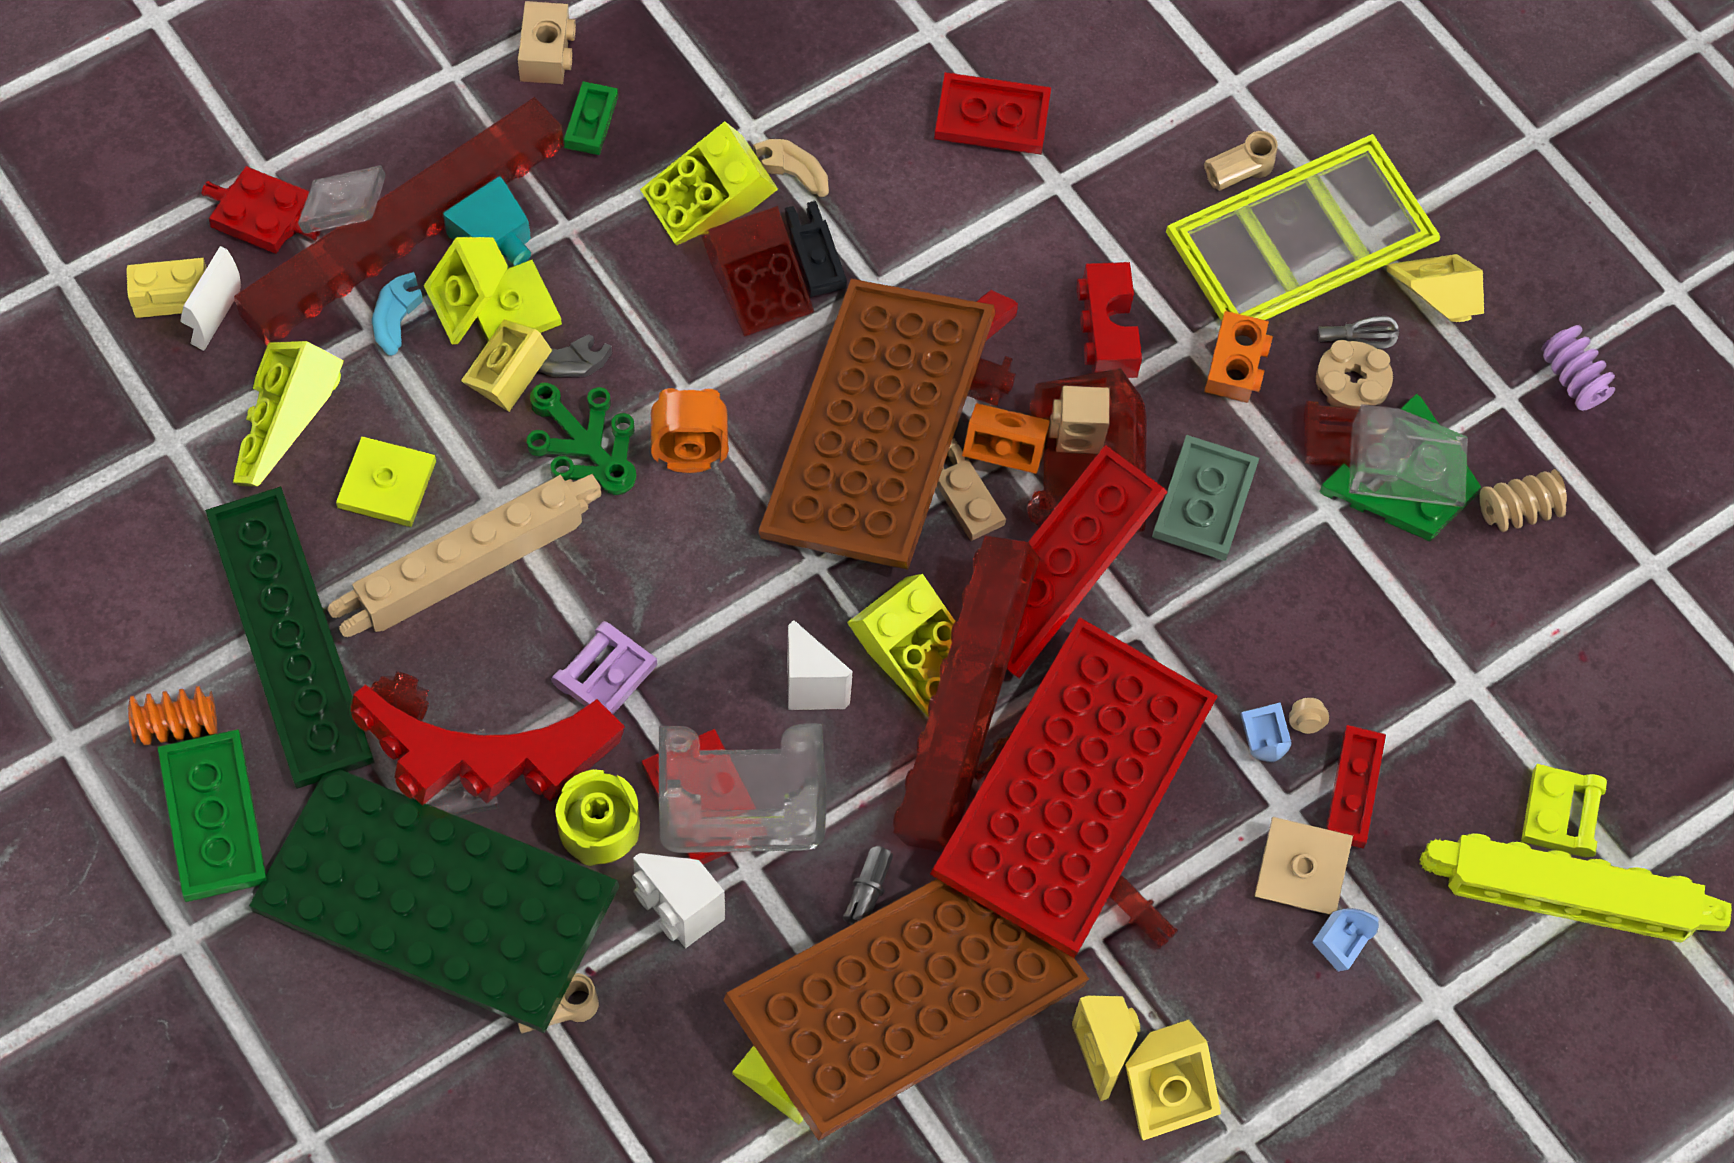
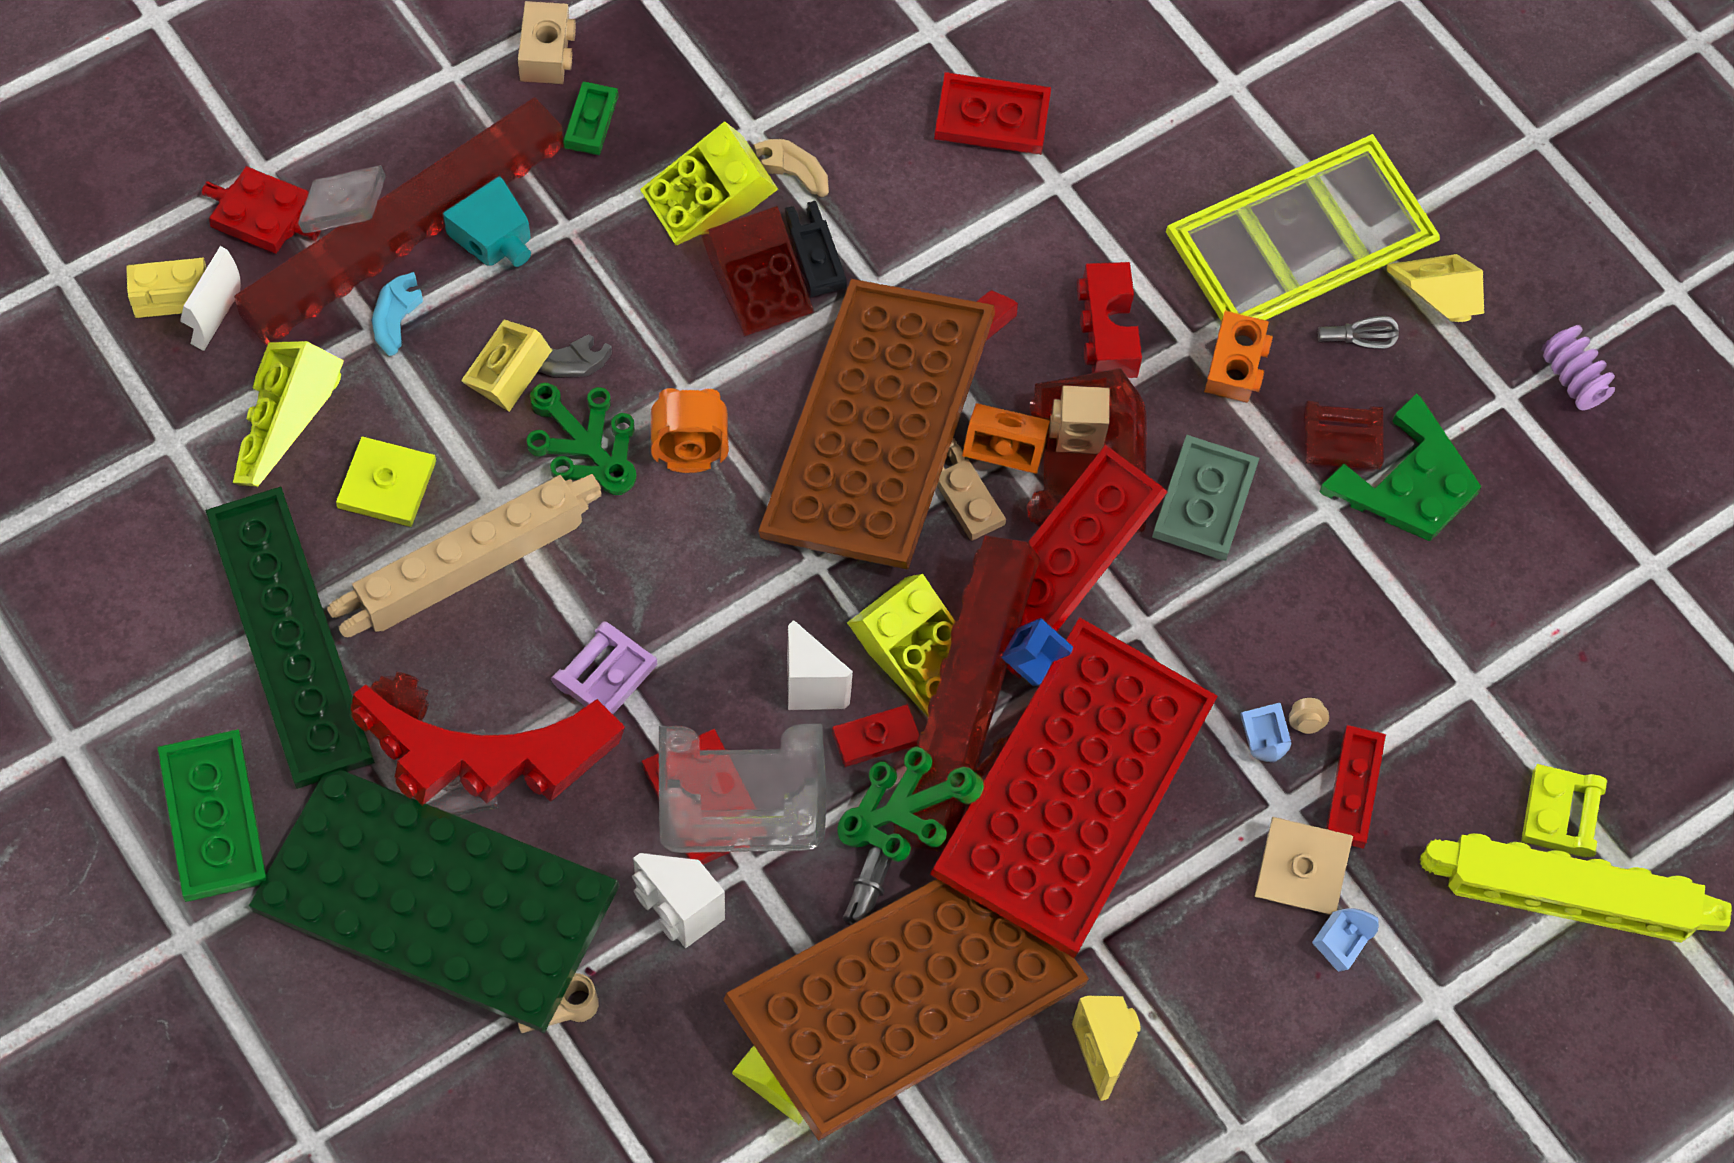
(172, 716): orange piece -> none
(465, 282): neon yellow slope -> none
(520, 299): neon yellow plate -> none
(595, 839): neon yellow brick -> none
(875, 735): none -> red plate
(903, 805): none -> green plant
(992, 381): clear red bracket -> none
(1034, 650): none -> blue panel
(1142, 912): clear red axle -> none
(1172, 1080): light yellow slope -> none
(1242, 161): tan piece -> none
(1358, 357): tan plate -> none
(1406, 457): clear slope -> none
(1524, 499): tan piece -> none

